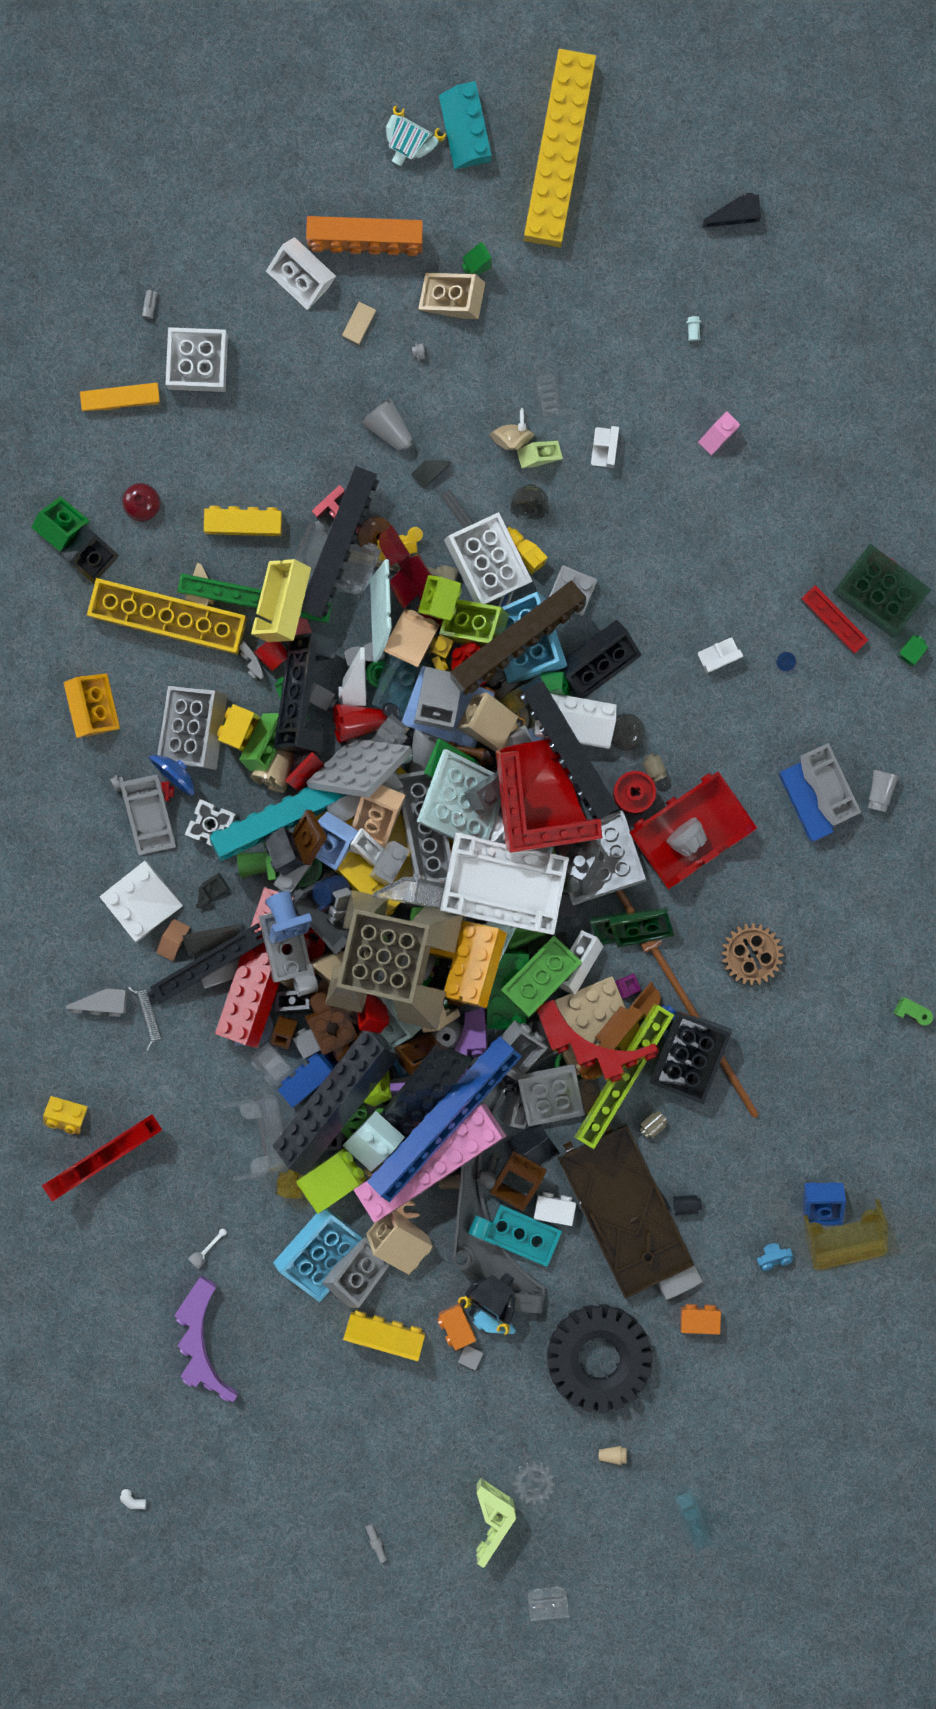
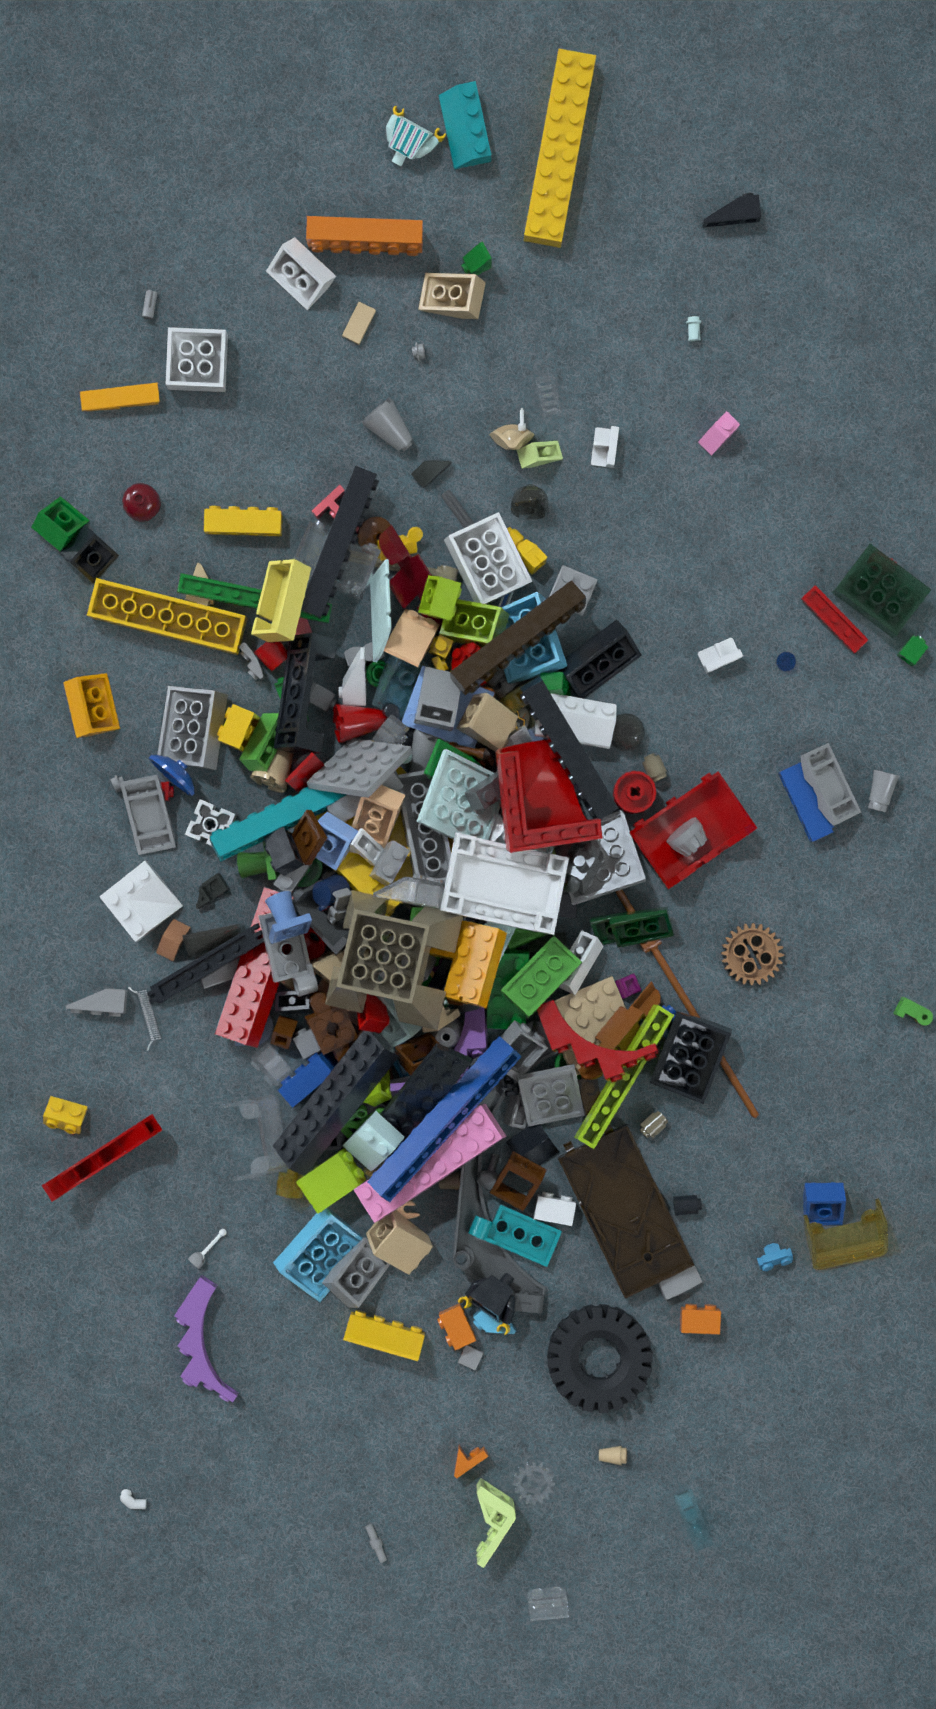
(465, 1463): none -> orange slope

